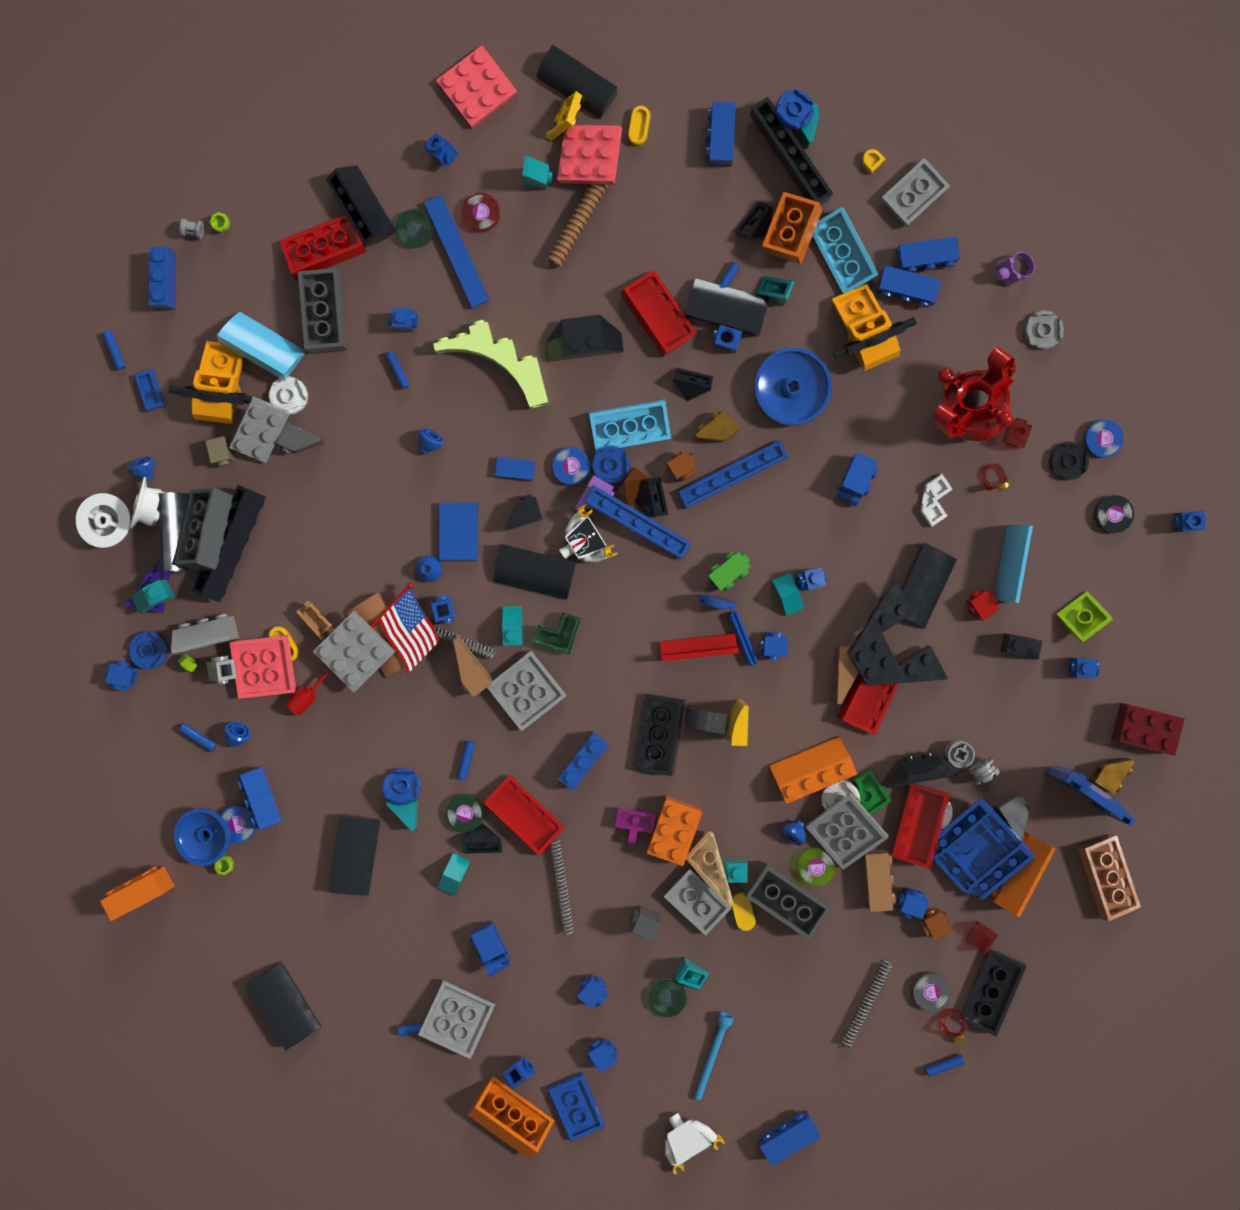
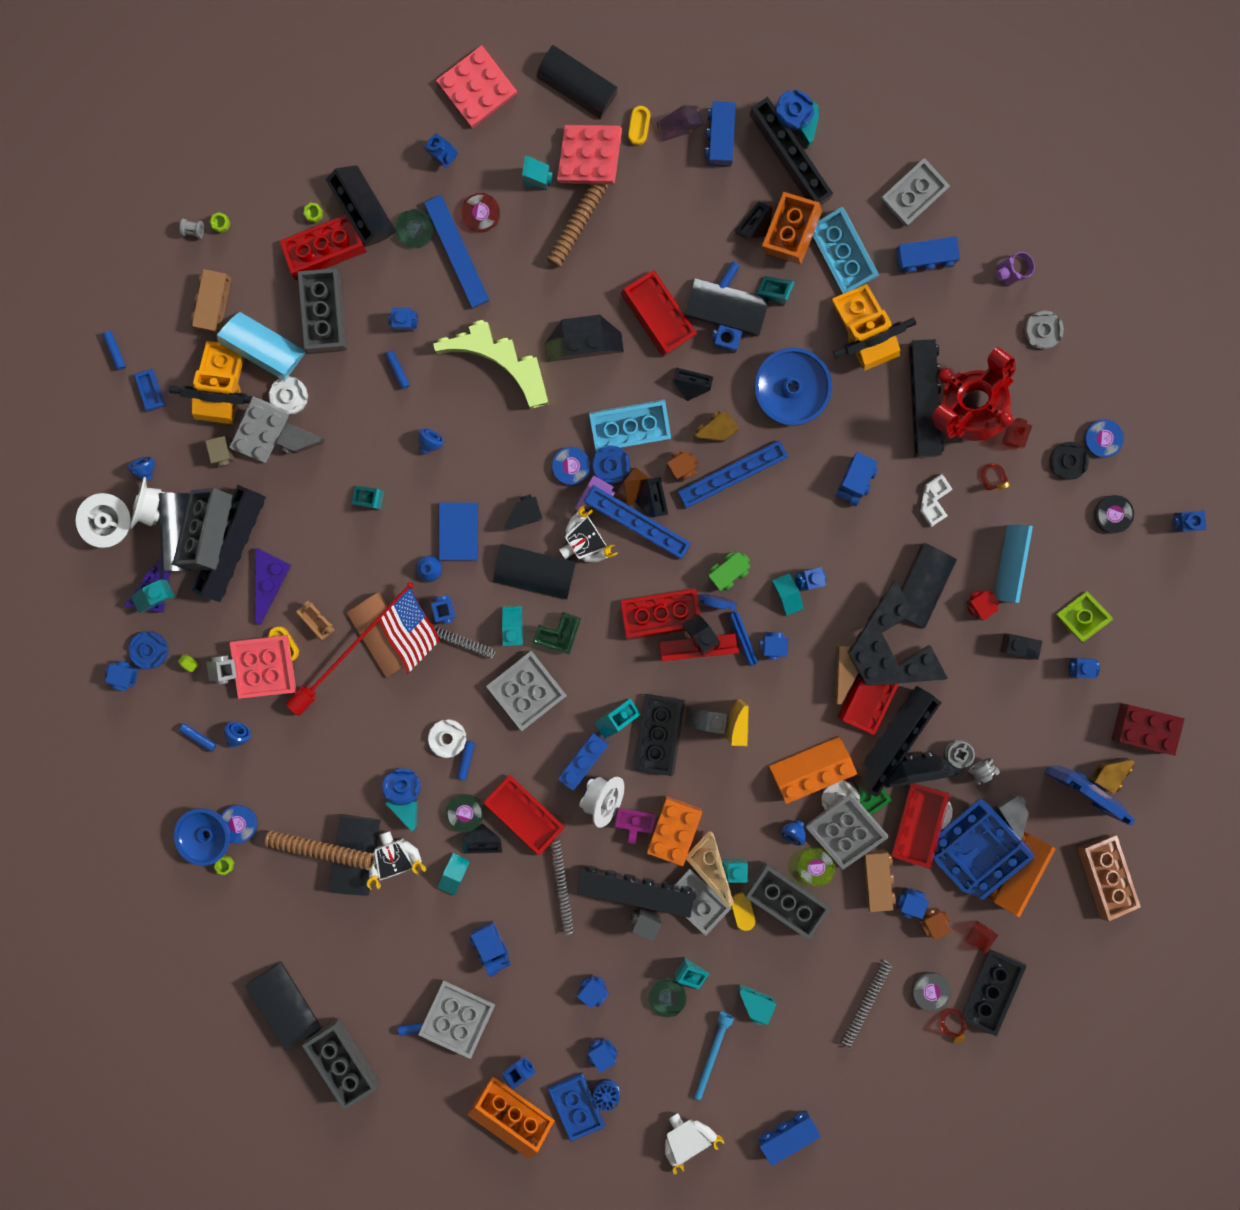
(136, 892): orange brick -> none
(162, 278): blue brick -> none
(204, 633): light grey slope -> none
(211, 301): none -> medium nougat brick
(258, 798): blue brick -> none
(268, 579): none -> dark purple wing
(313, 212): none -> lime tile
(319, 850): none -> medium nougat piece
(341, 1064): none -> dark grey brick
(354, 651): light grey plate -> none
(368, 497): none -> teal slope
(393, 859): none -> torso
(457, 733): none -> white tile
(472, 673): medium nougat slope -> none
(515, 468): blue tile -> none
(566, 116): yellow wing -> none
(603, 799): none -> white piece
(606, 1094): none -> blue wheel
(617, 718): none -> teal slope
(636, 892): none -> black brick
(659, 613): none -> red slope
(680, 122): none -> clear purple slope
(701, 634): none -> black slope
(758, 1005): none -> teal slope
(872, 160): yellow tile -> none
(896, 741): none -> black brick
(908, 286): blue brick -> none
(925, 397): none -> black brick
(944, 1065): blue piece -> none

